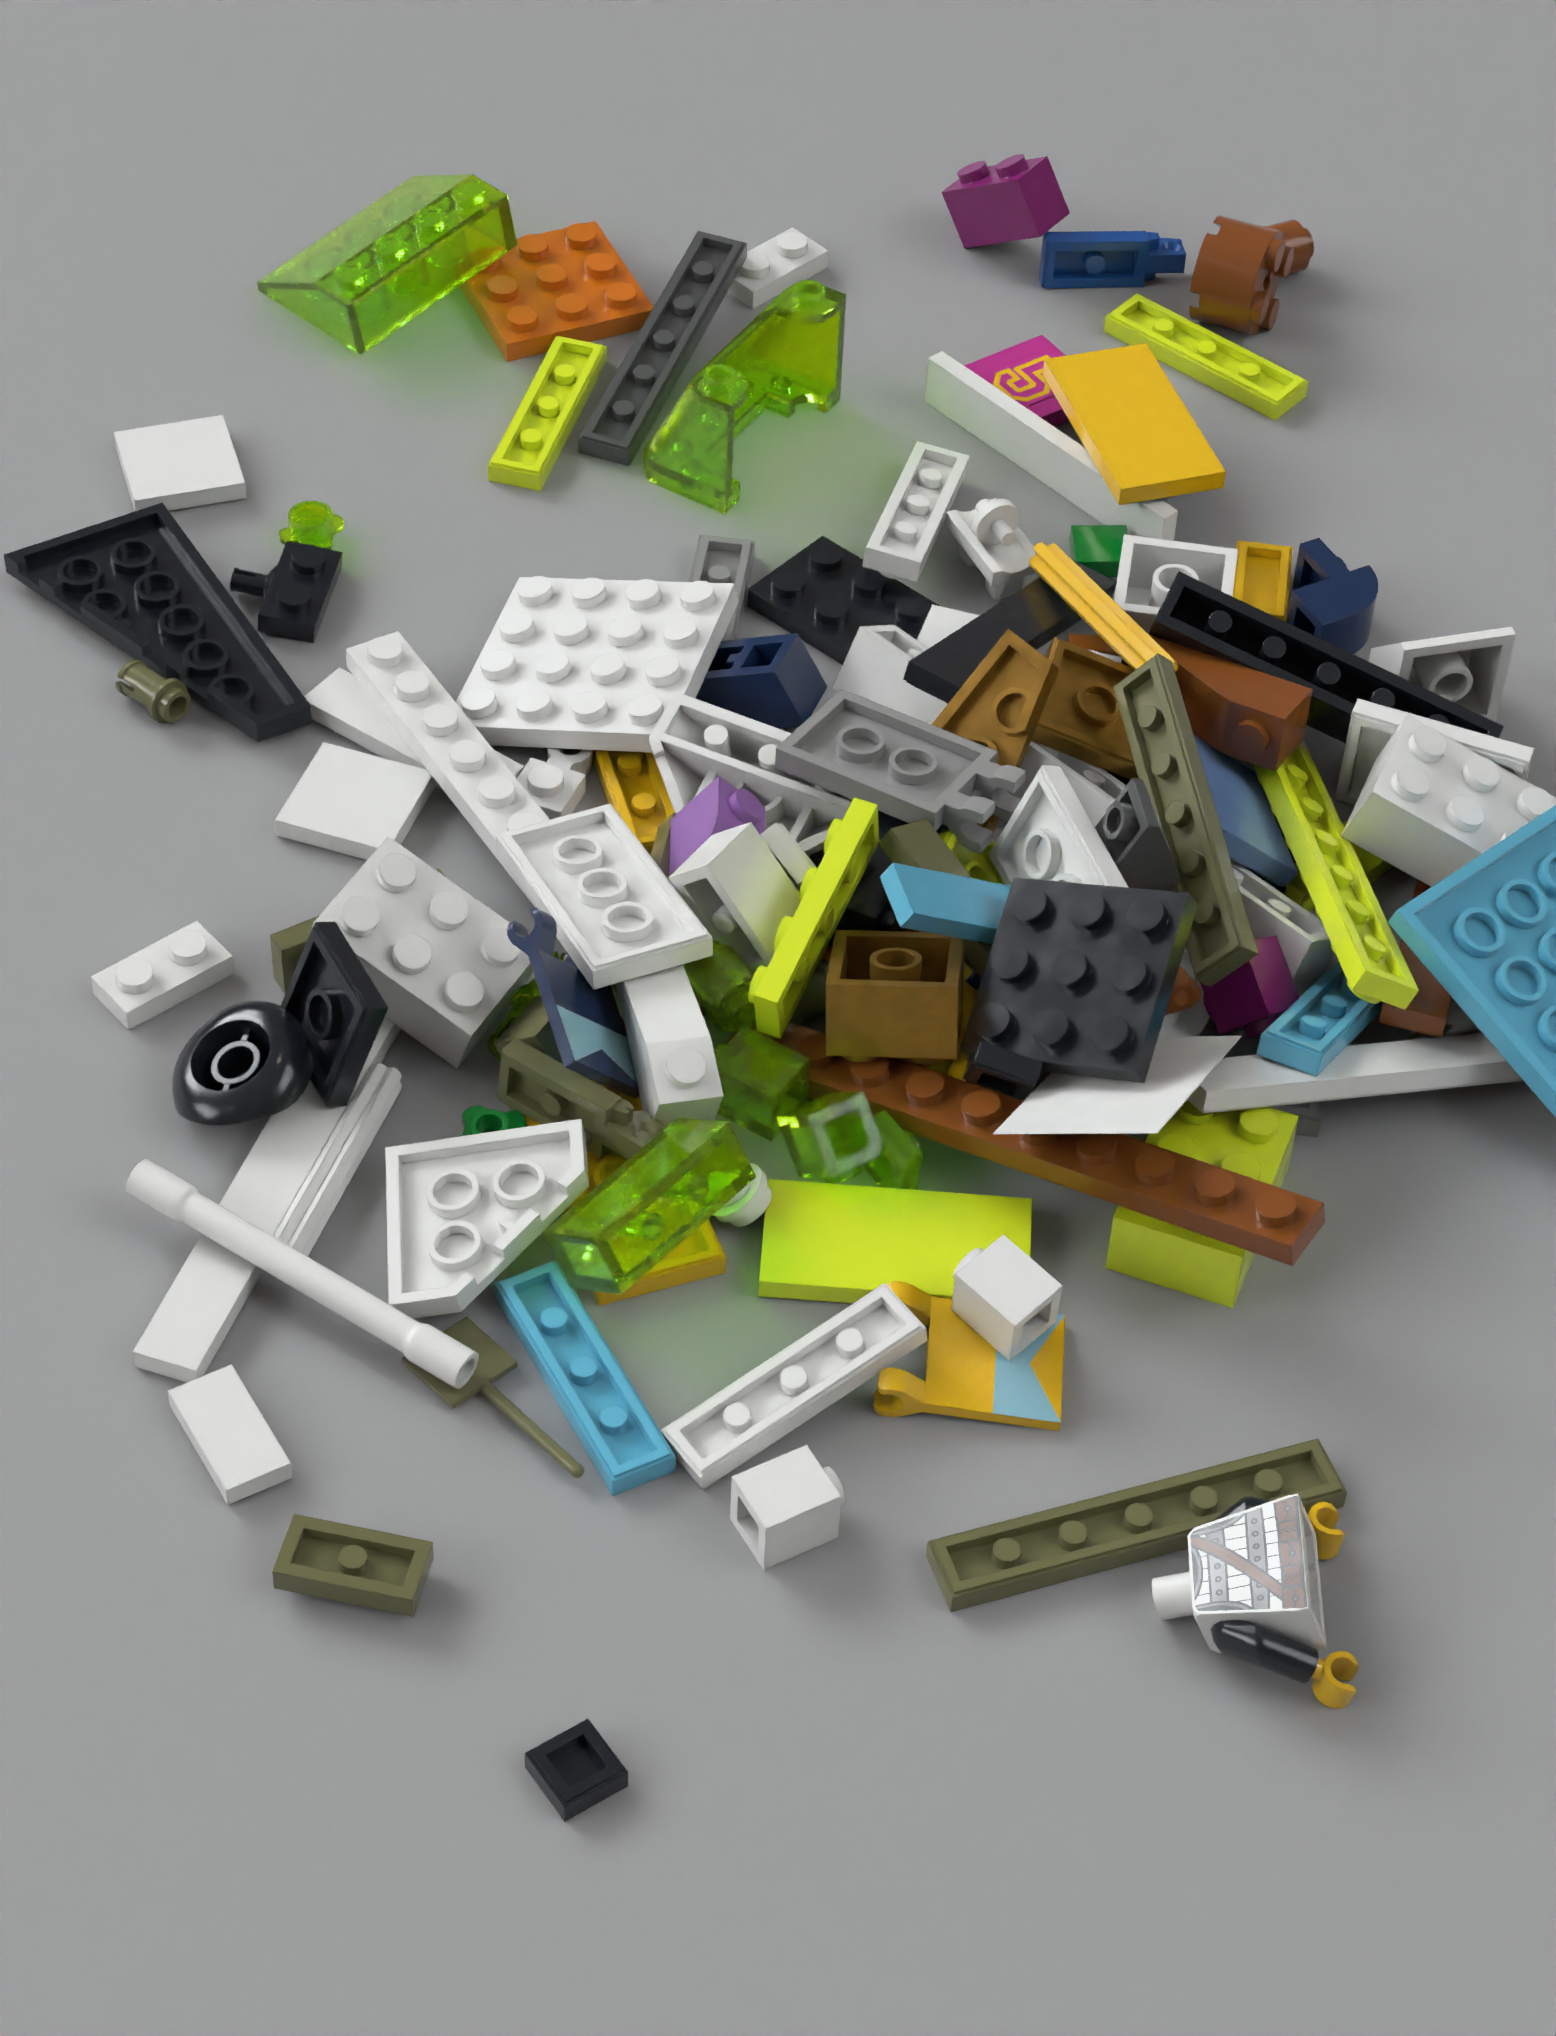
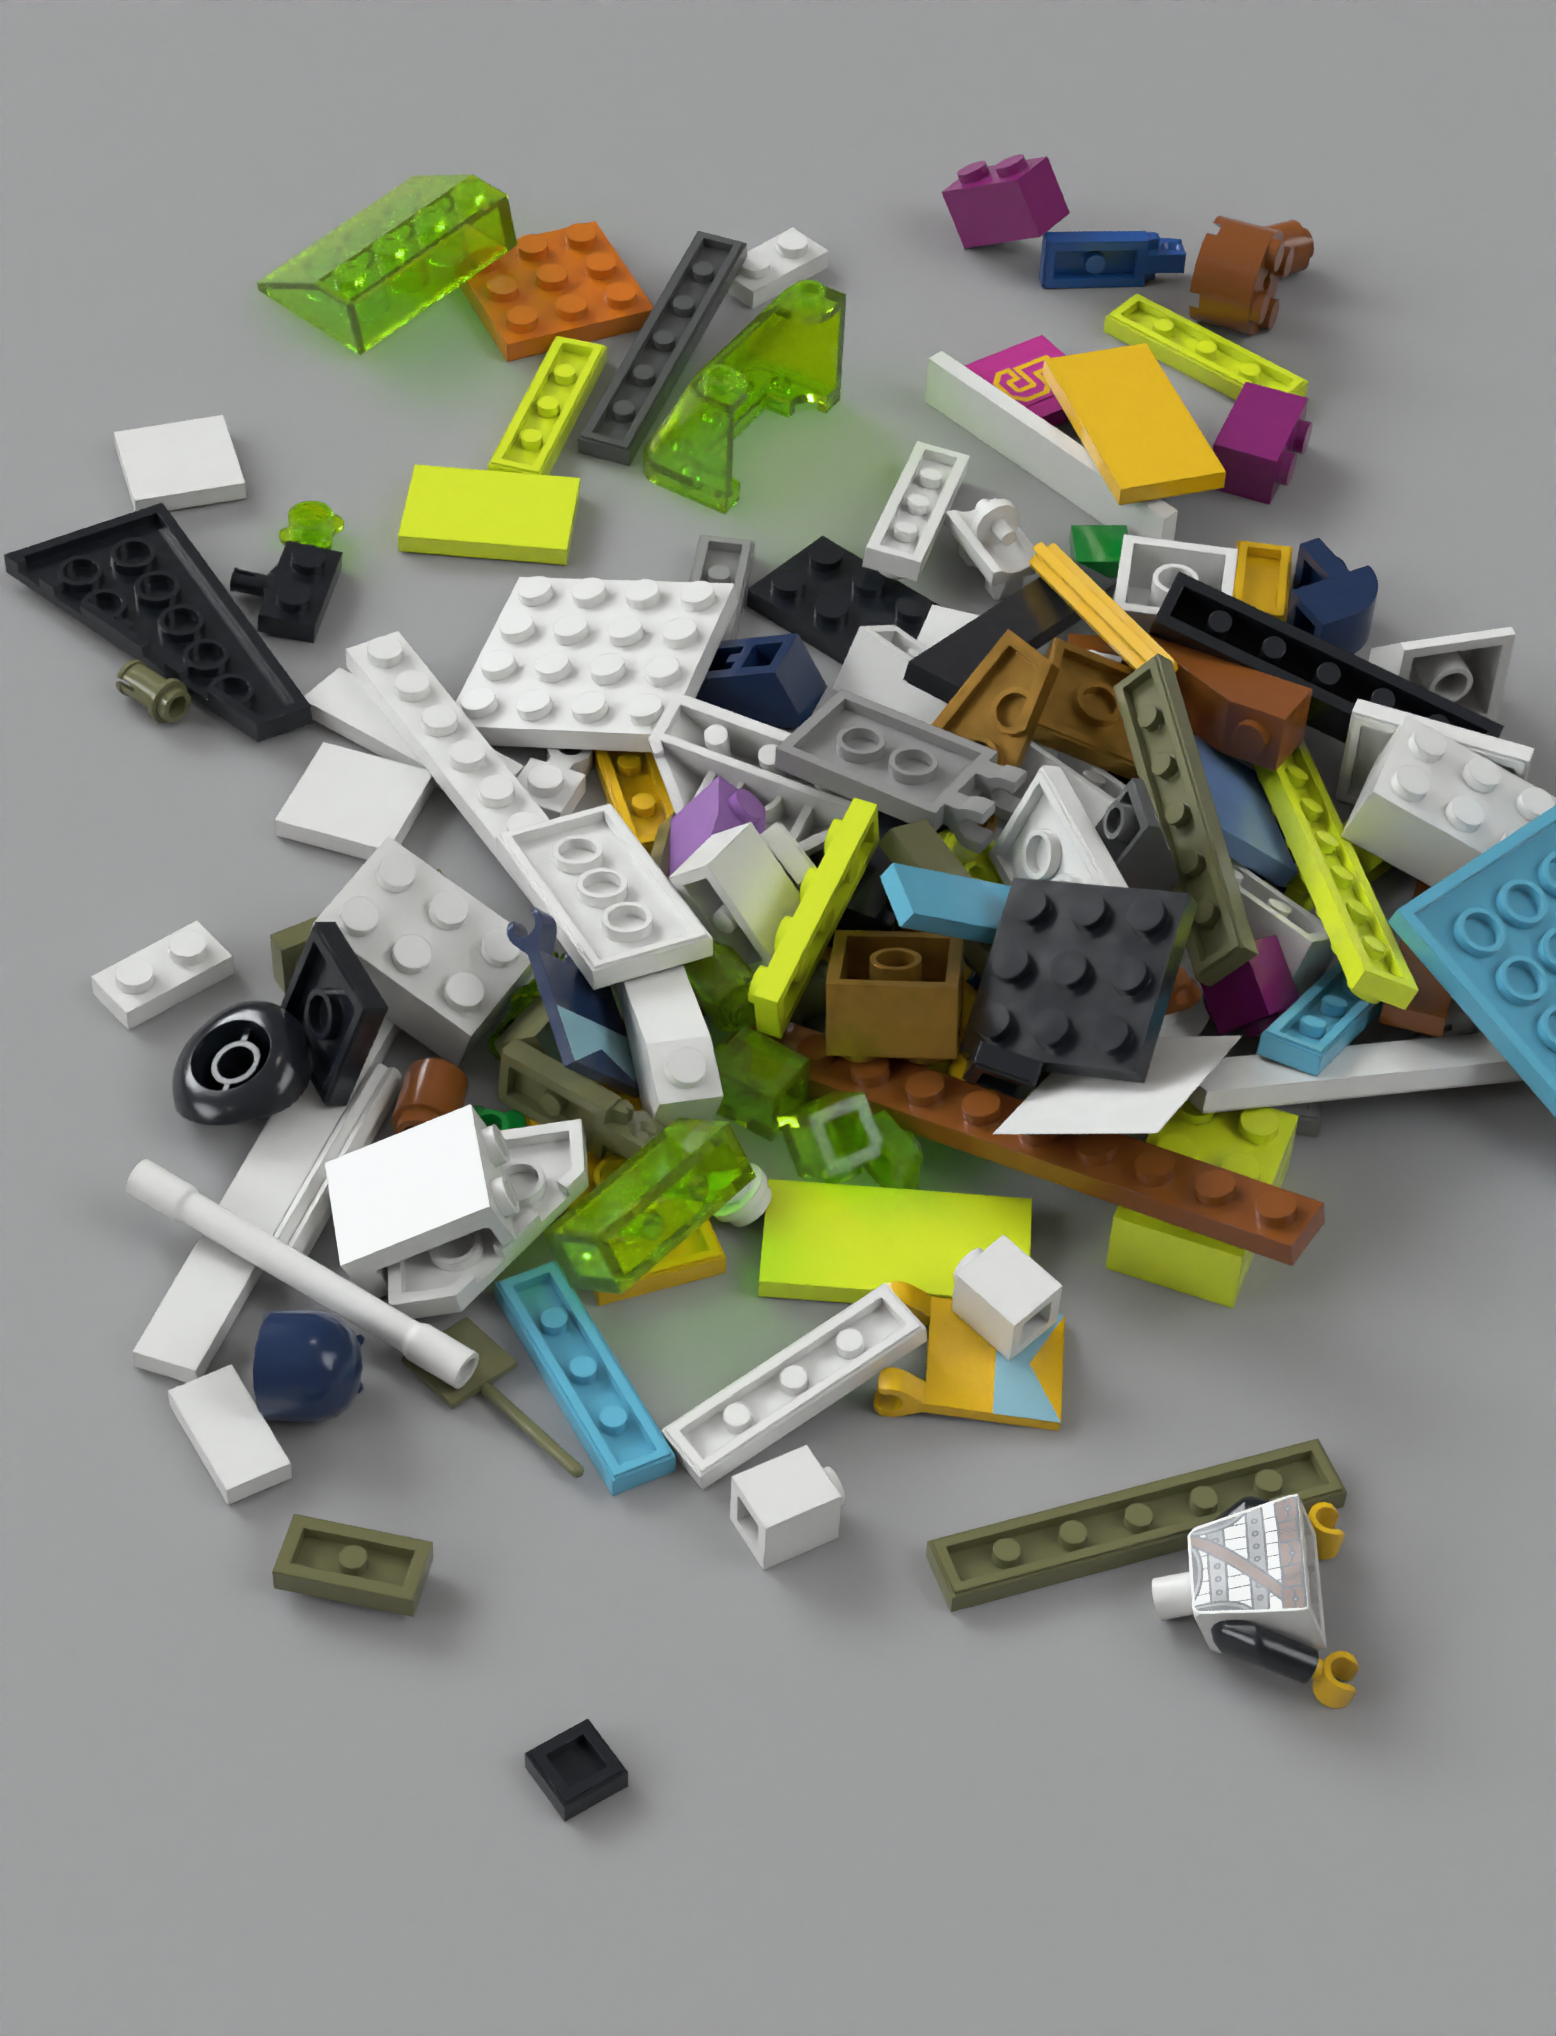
(306, 1366): none -> dark blue helmet
(419, 1194): none -> white panel
(429, 1091): none -> dark orange brick
(489, 514): none -> neon yellow tile
(1261, 441): none -> magenta brick

